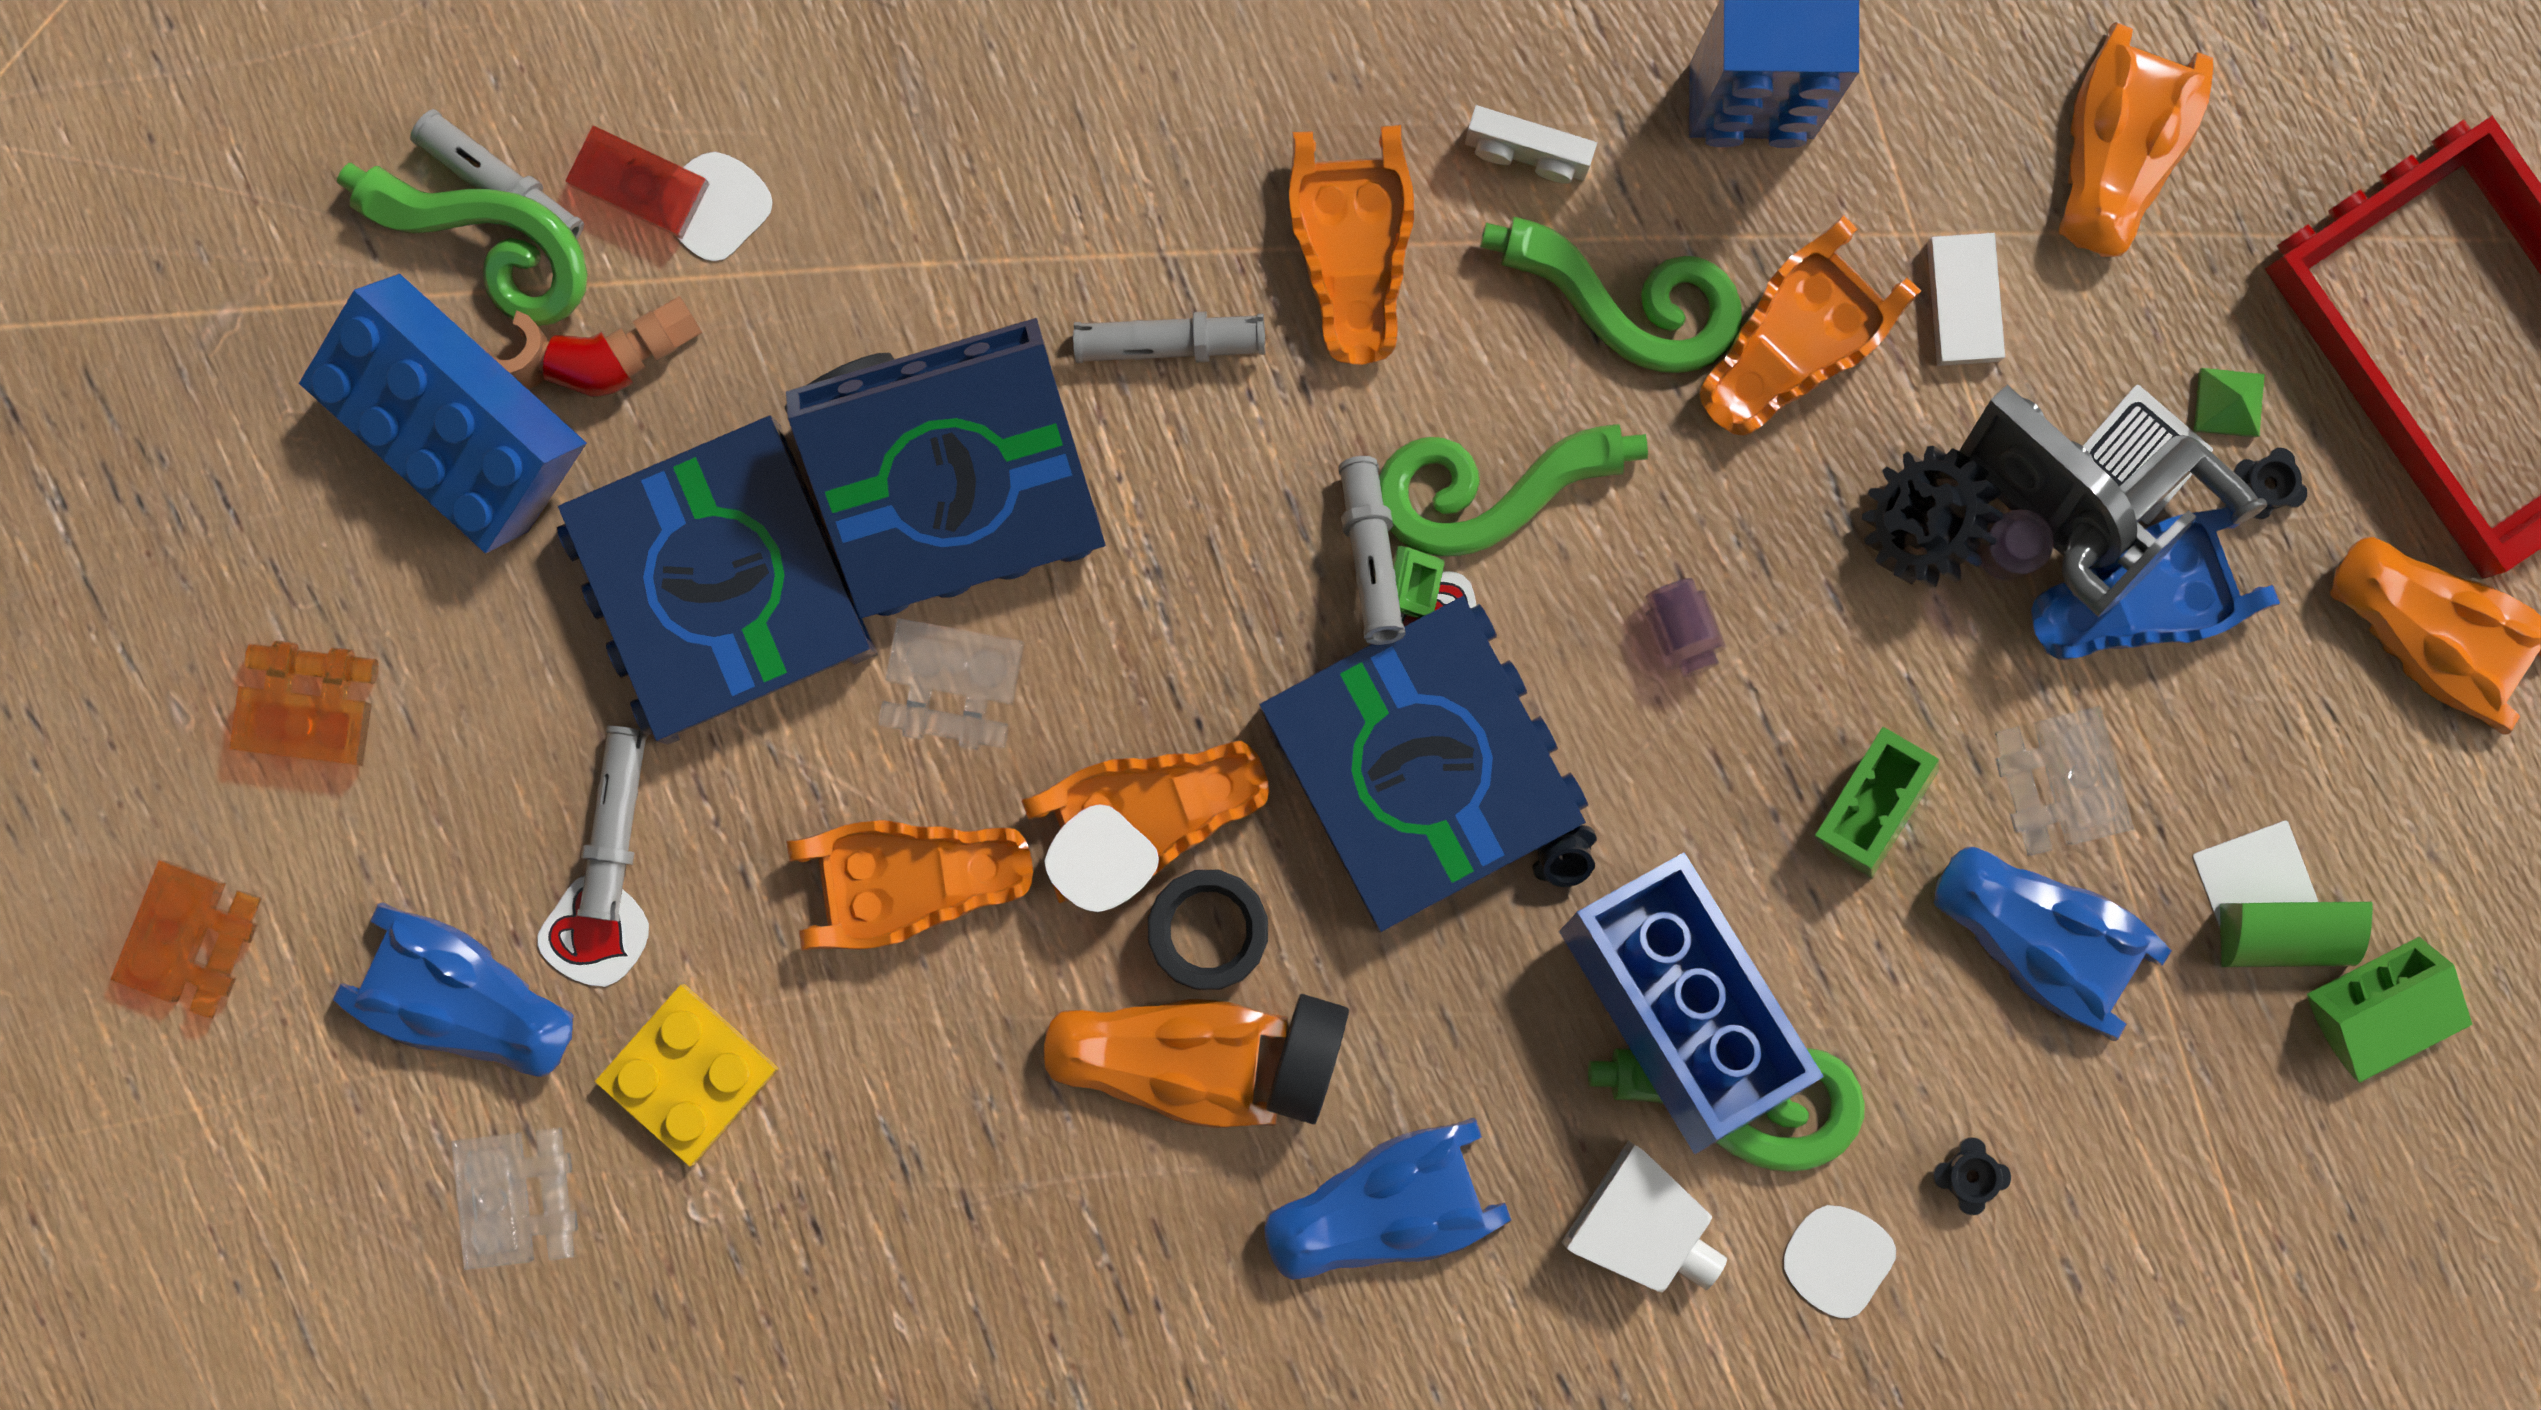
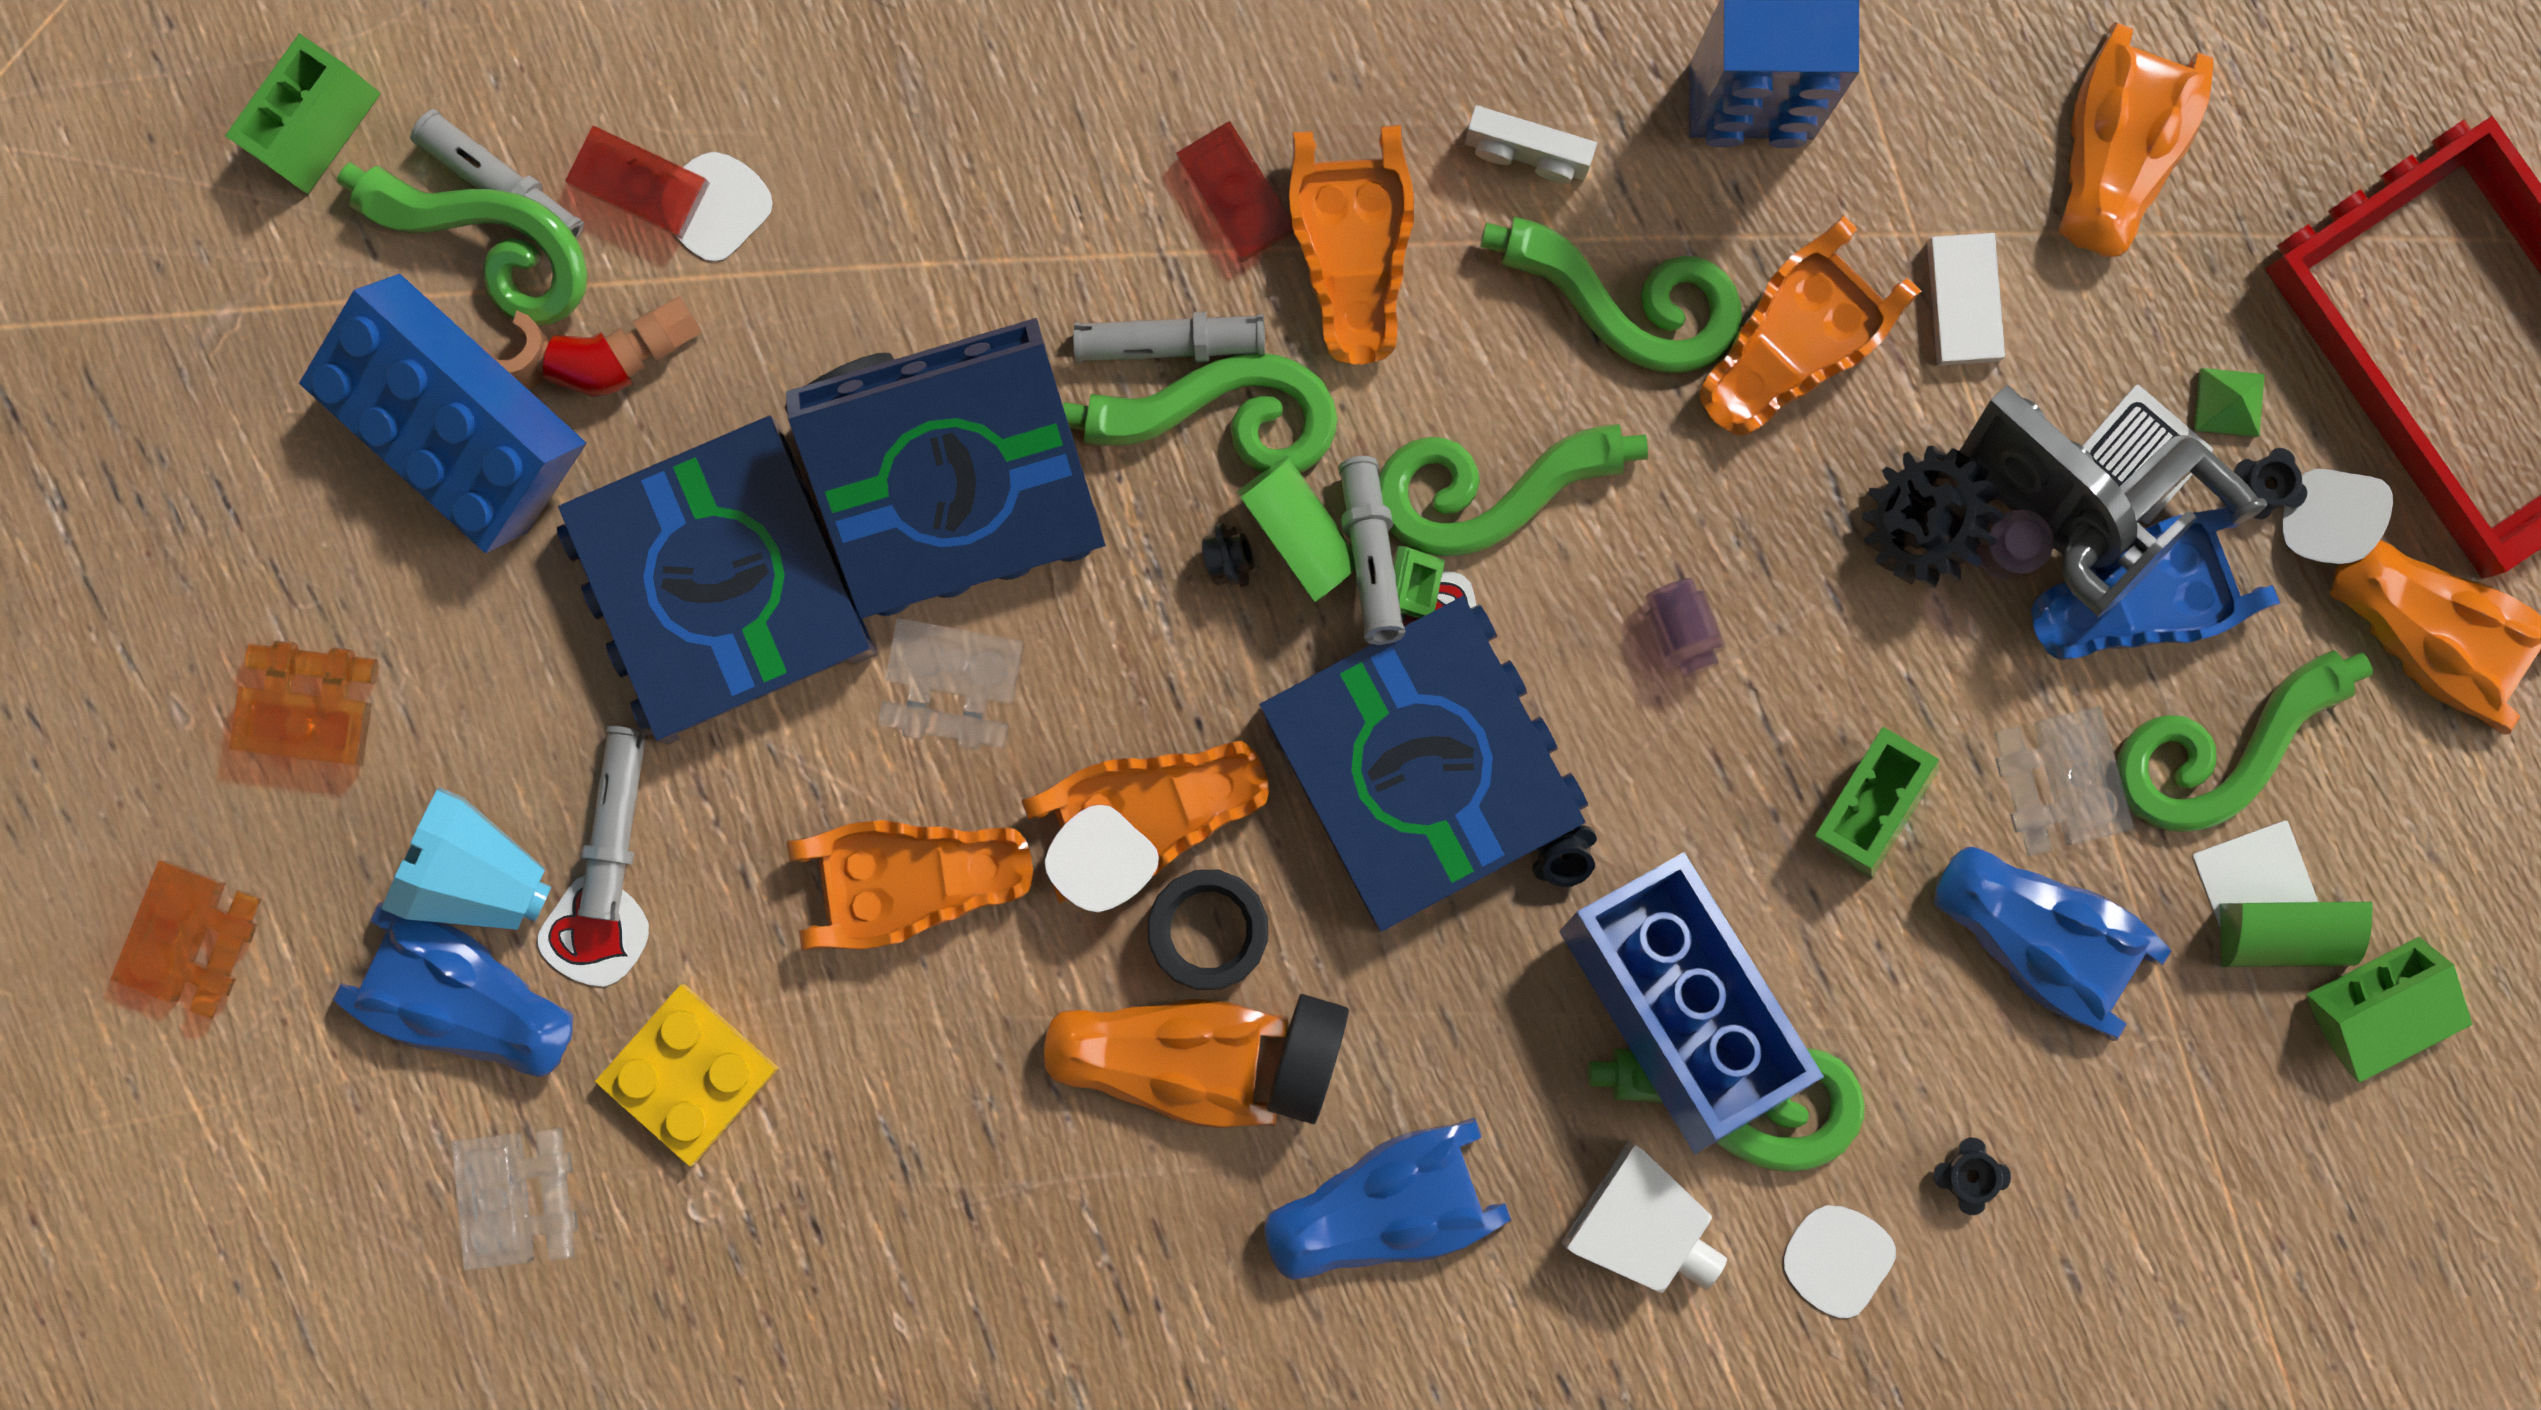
(303, 113): none -> bright green brick
(465, 871): none -> medium azure cone
(1136, 420): none -> bright green plant
(1228, 556): none -> black plate
(1235, 191): none -> clear red plate
(1299, 528): none -> bright green brick
(2299, 696): none -> bright green plant
(2339, 517): none -> white sticker

